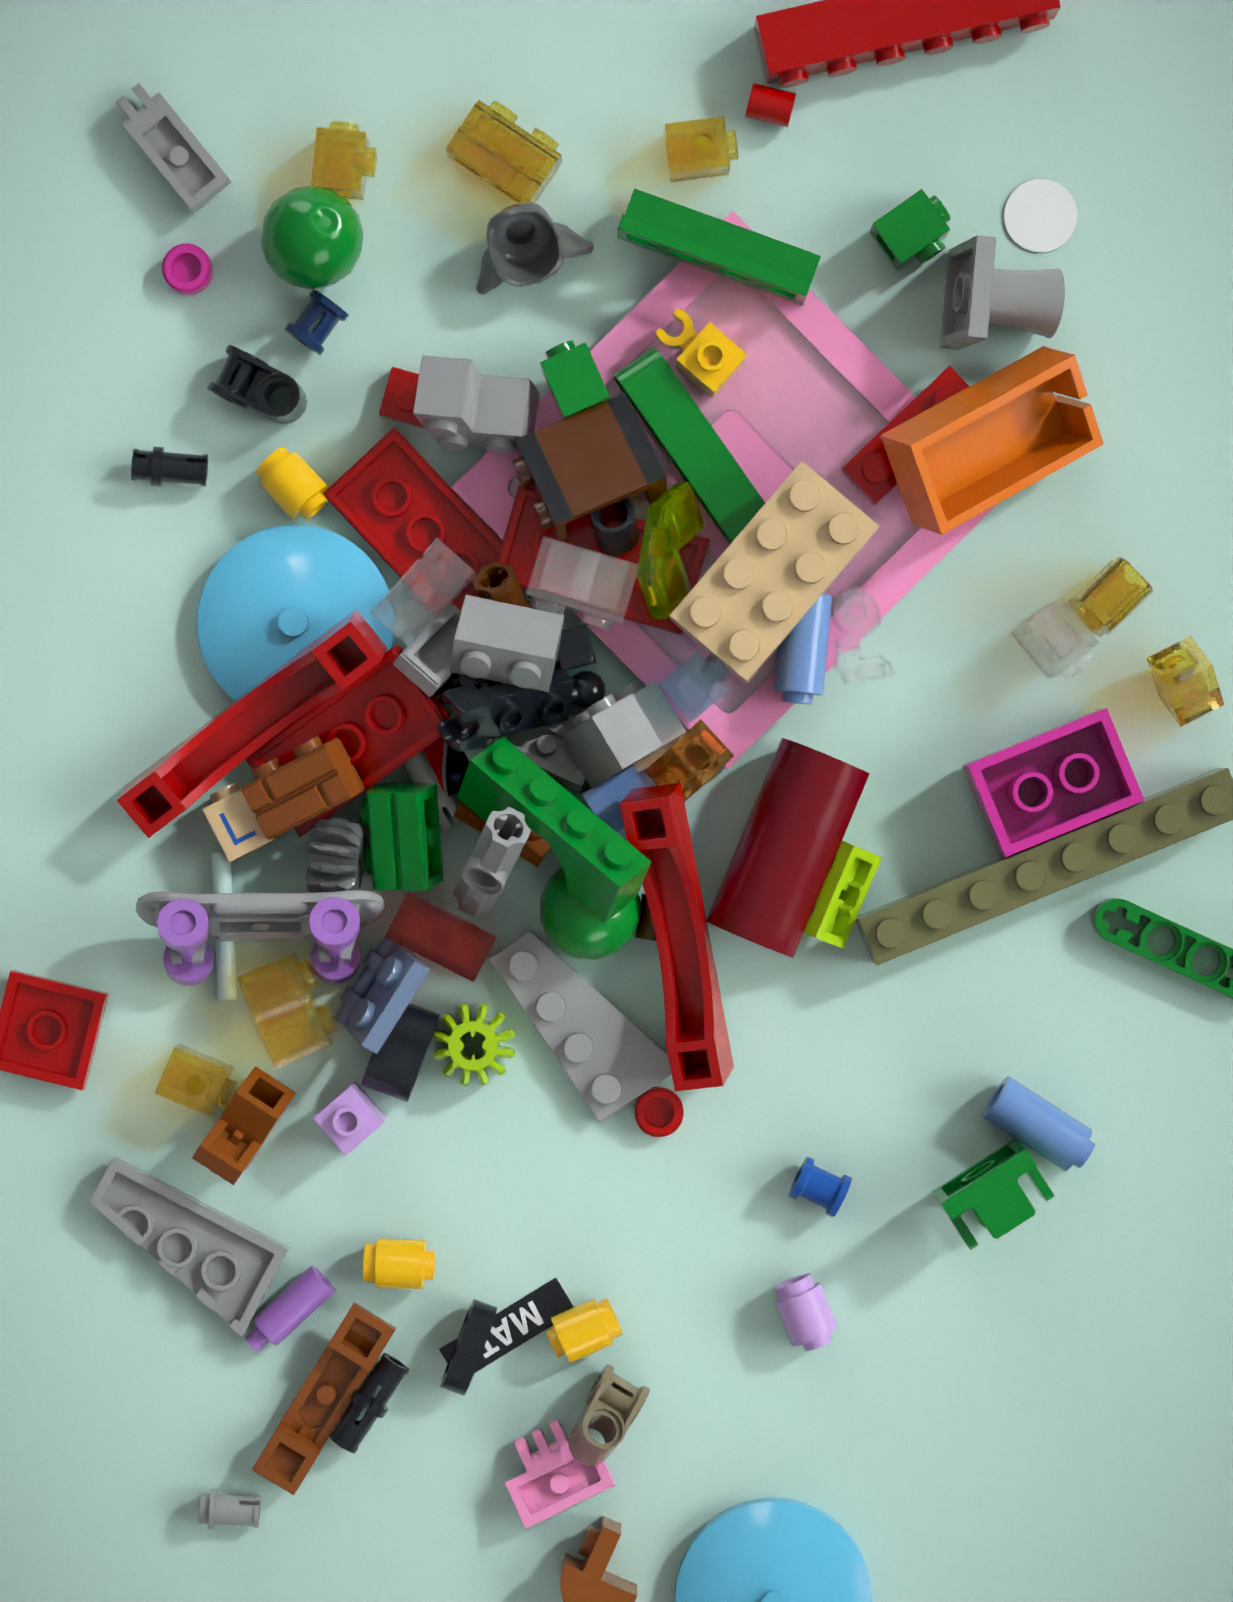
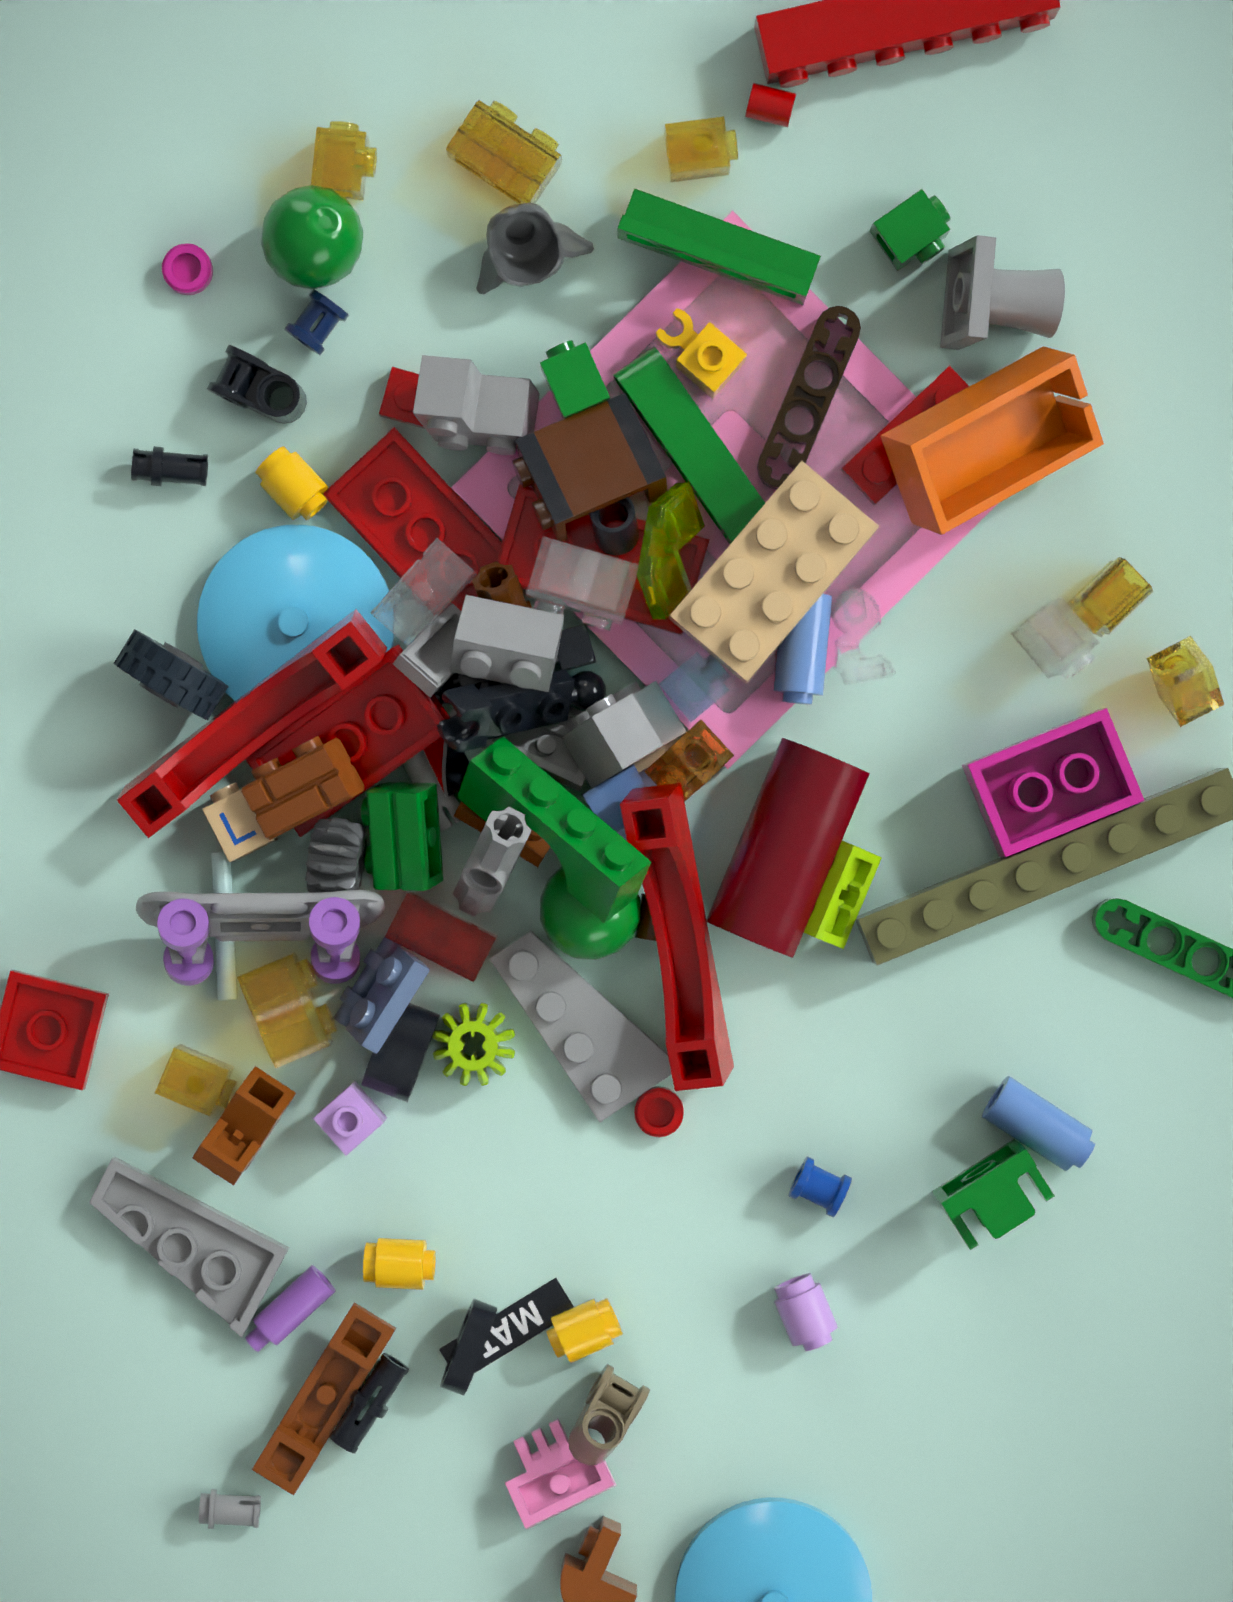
(170, 674): none -> black wheel
(173, 149): light grey hinge -> none
(804, 396): none -> dark brown beam
(1040, 215): white sticker -> none

